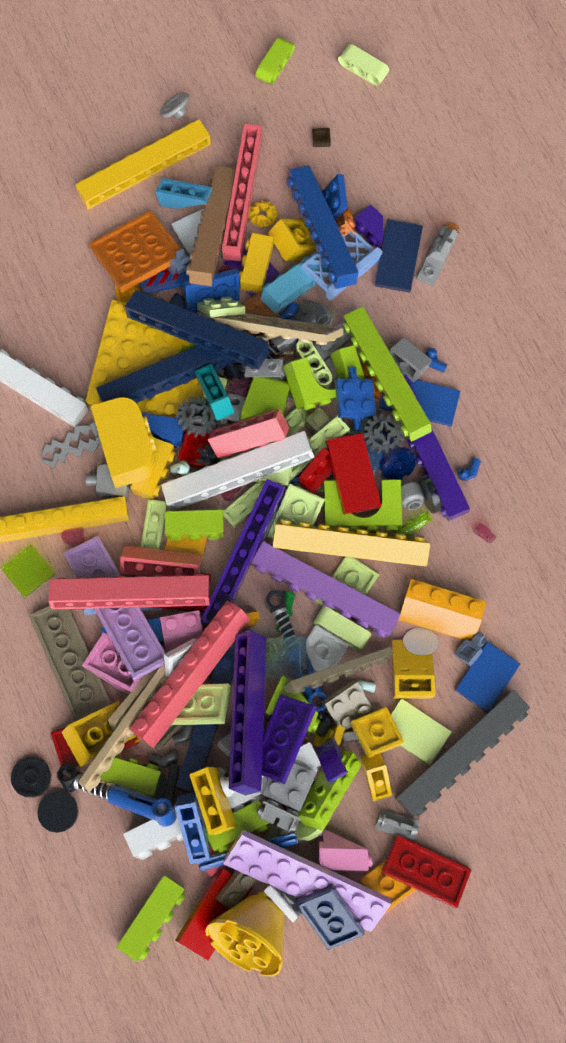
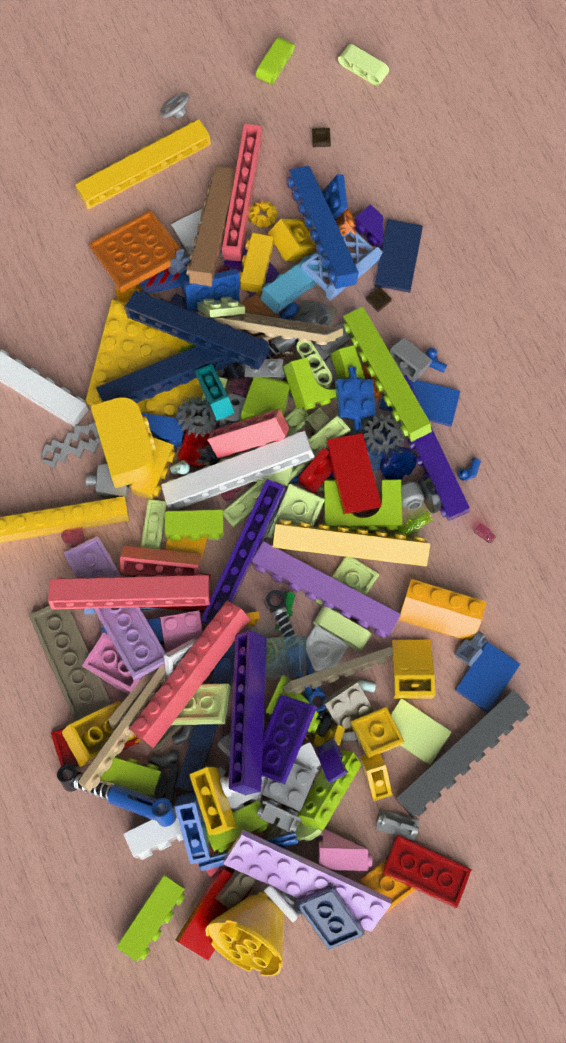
(27, 571): clear neon green tile -> none
(31, 777): black tile -> none
(57, 812): black tile -> none
(181, 194): dark azure slope -> none
(378, 299): none -> dark brown tile
(420, 641): white sticker -> none
(438, 254): light grey plate -> none

